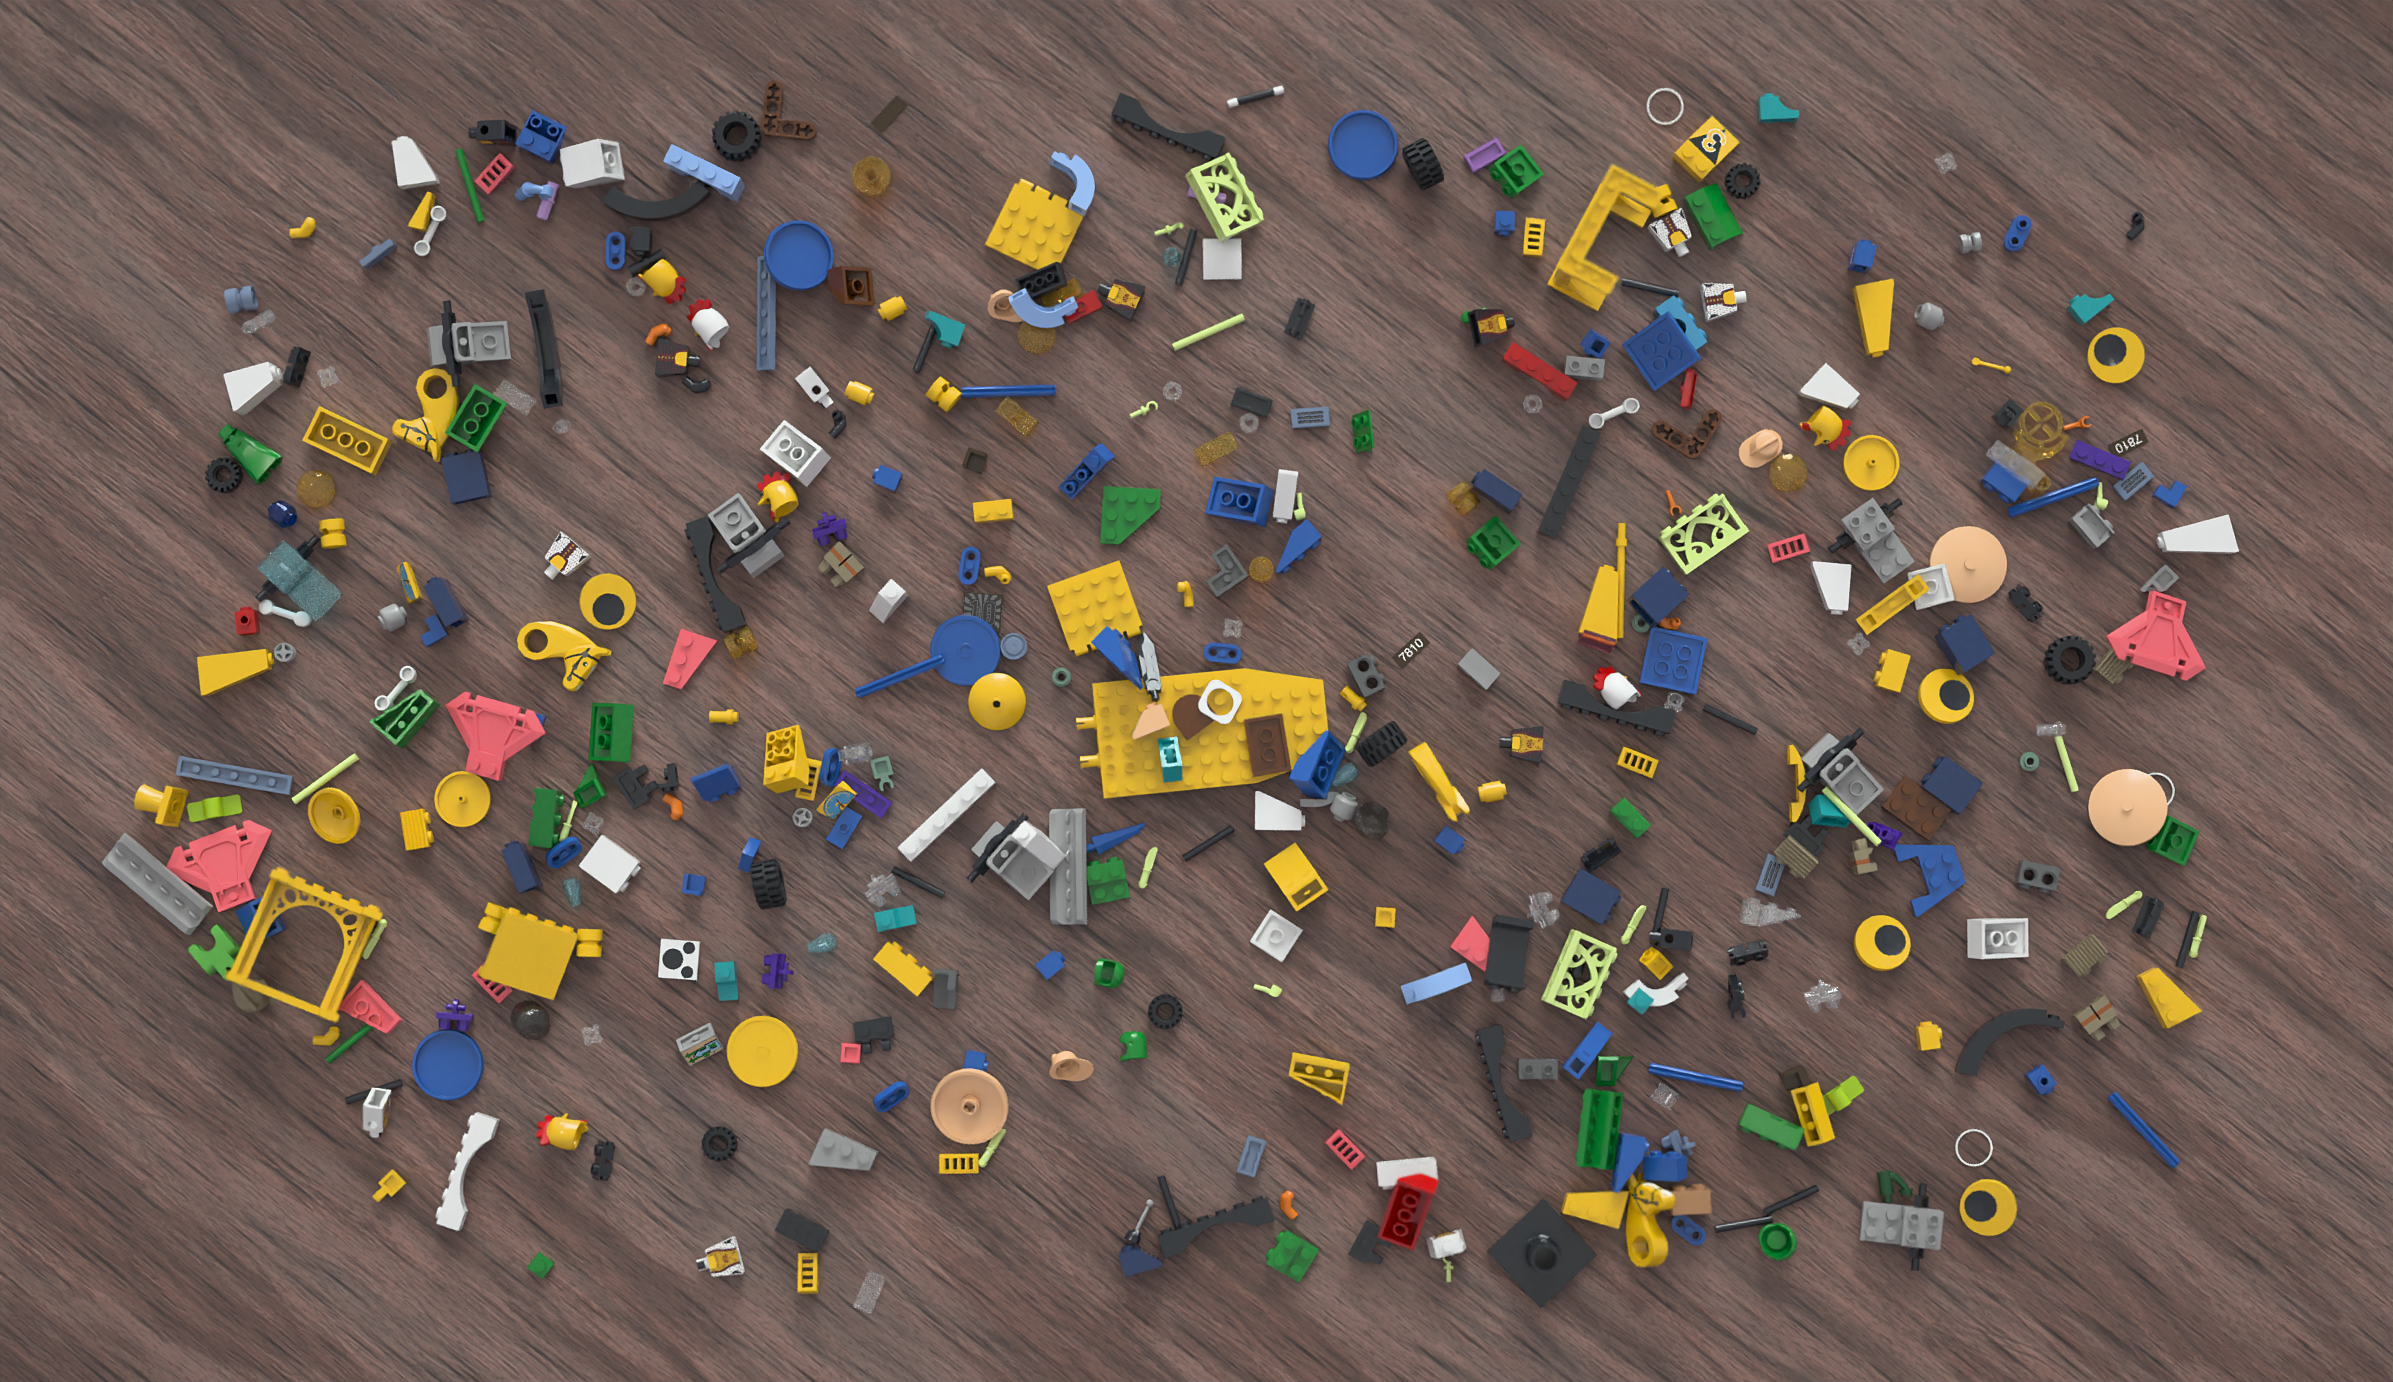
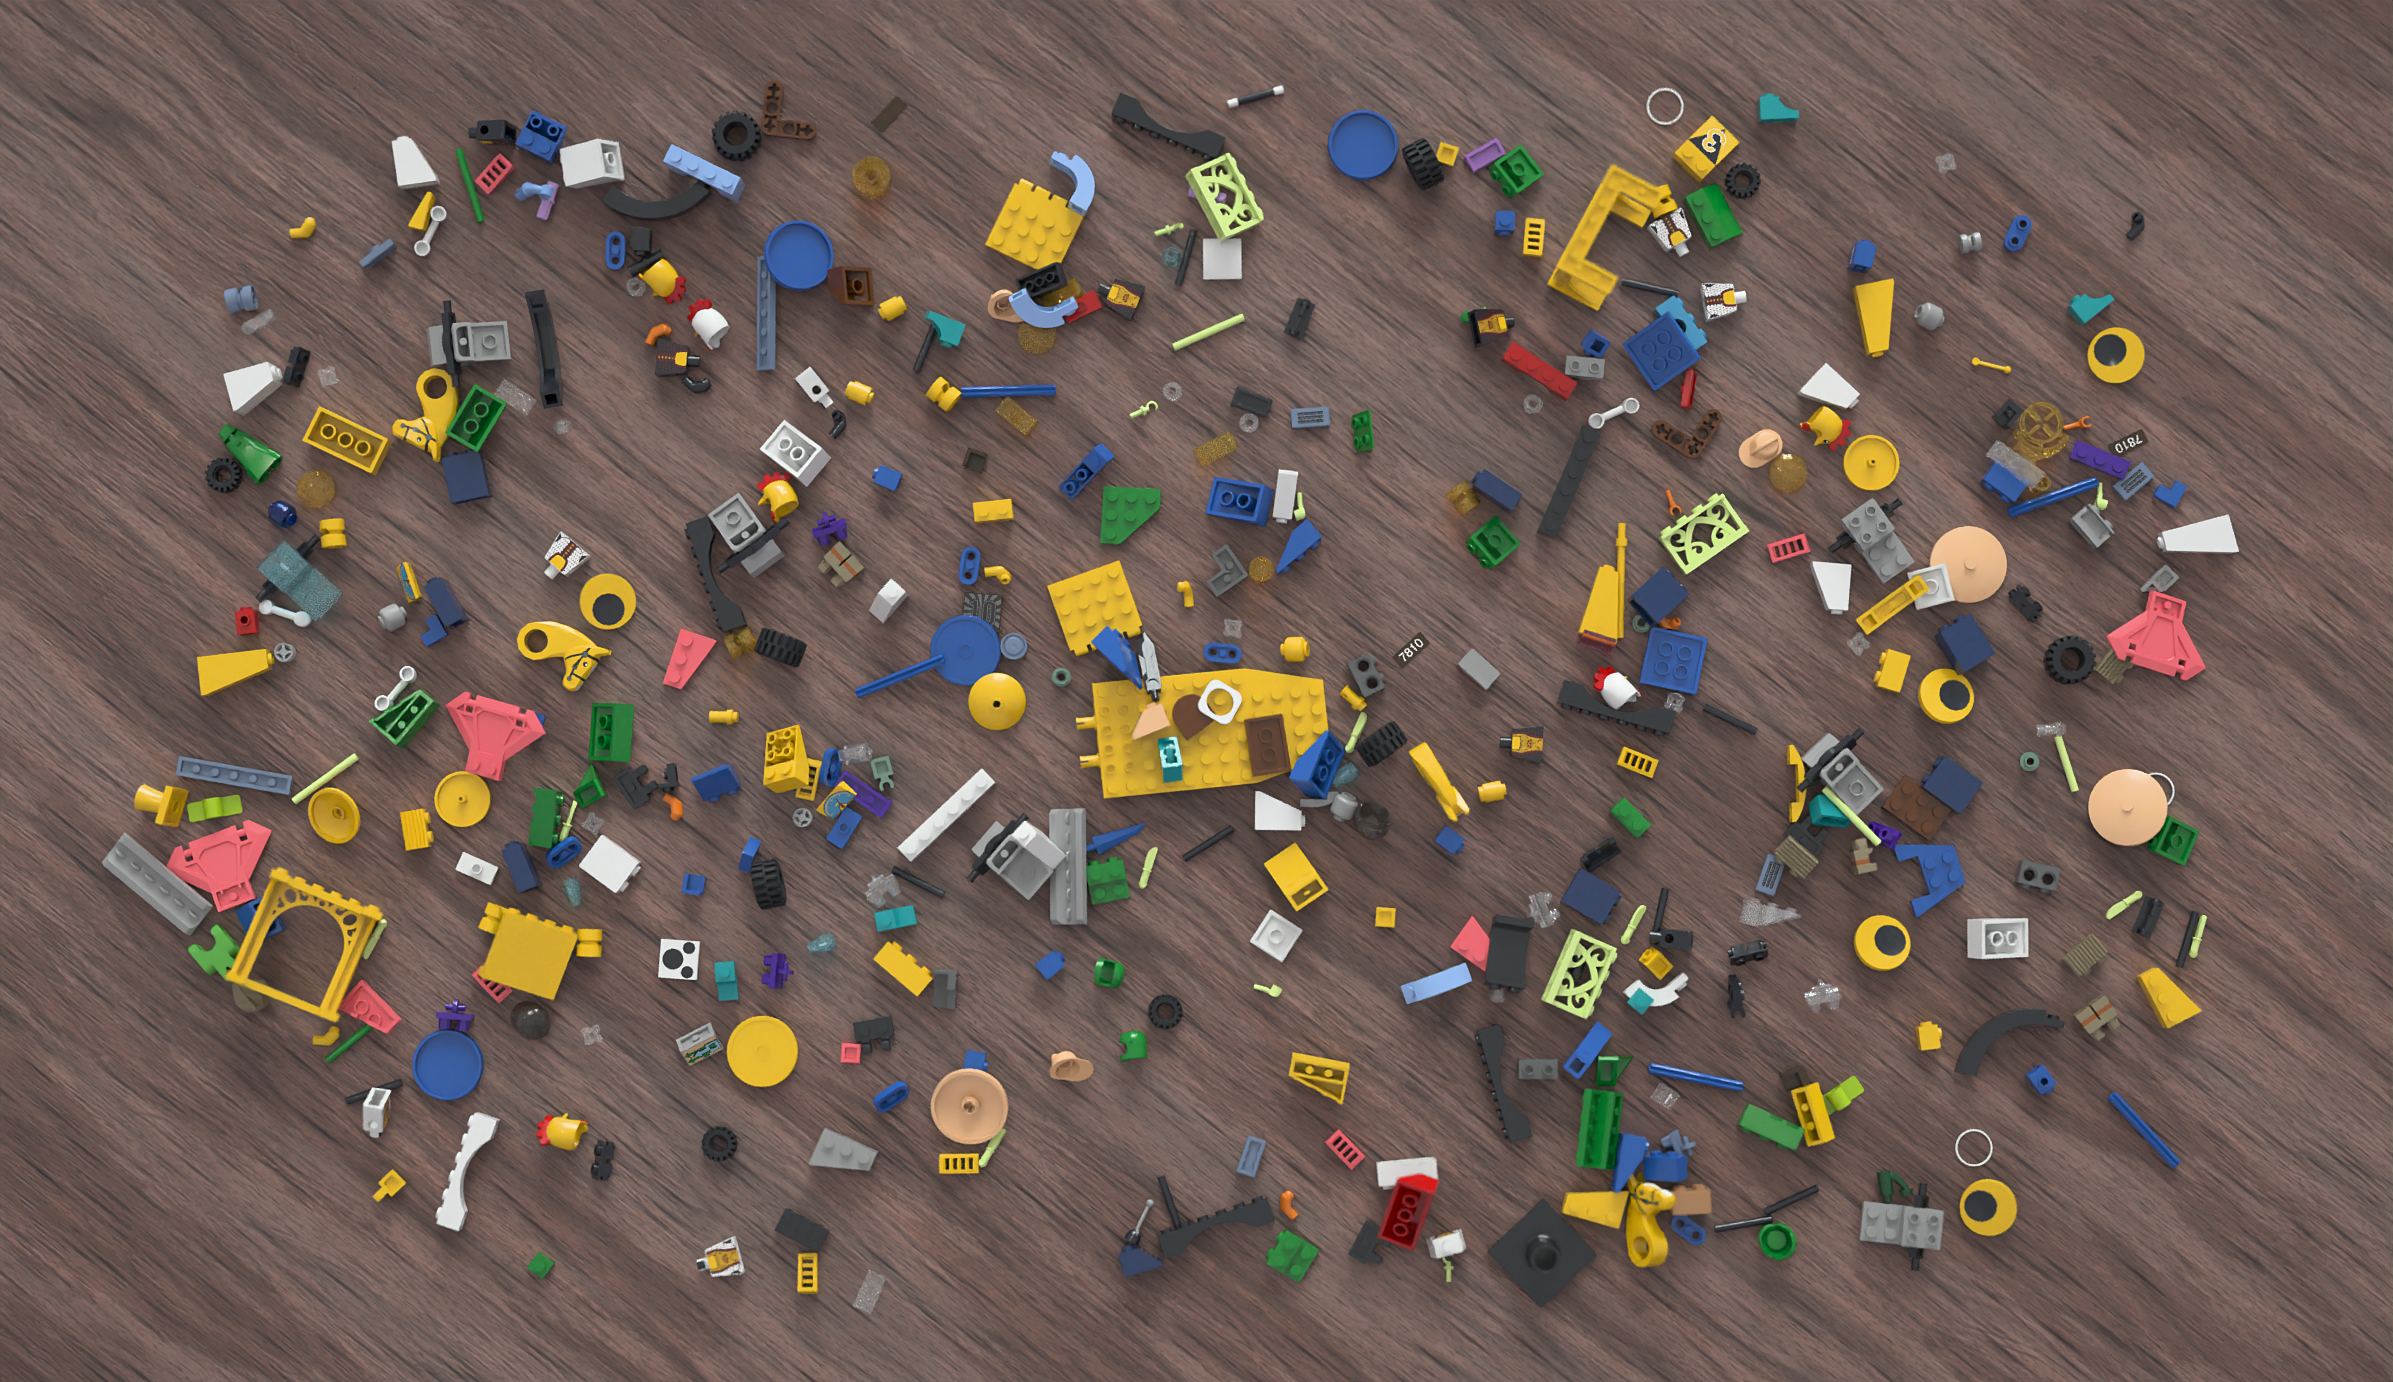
(477, 868): none -> white plate
(780, 647): none -> black tyre
(1295, 649): none -> yellow head
(1447, 154): none -> yellow plate

